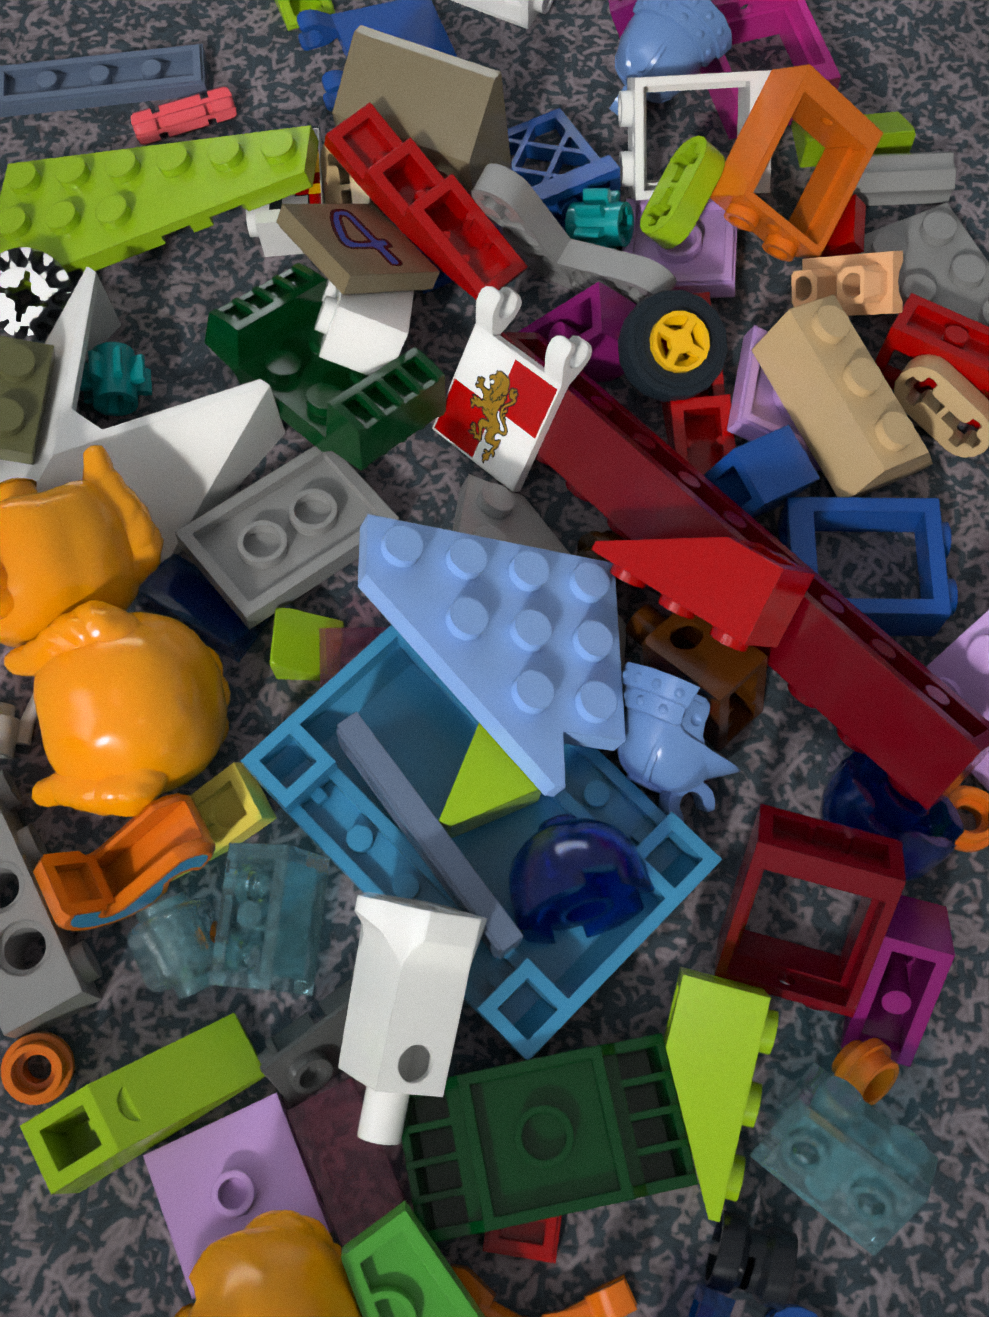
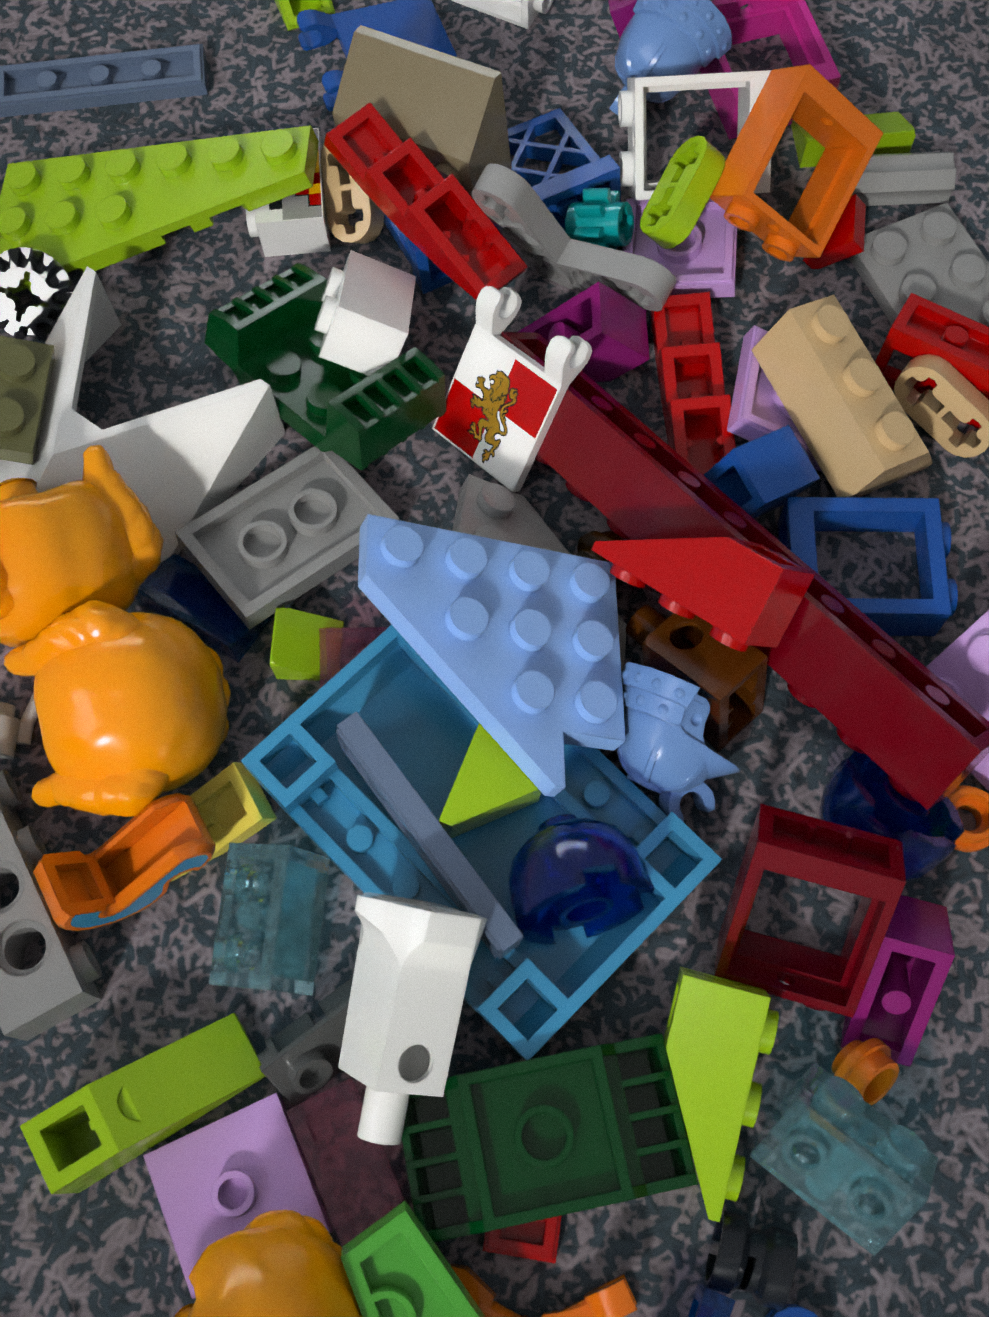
(19, 1080): orange plate -> none
(115, 379): teal gear -> none
(175, 944): clear light blue head -> none
(183, 115): coral axle -> none
(357, 248): dark tan tile -> none
(691, 332): black wheel -> none
(859, 281): light nougat hips -> none

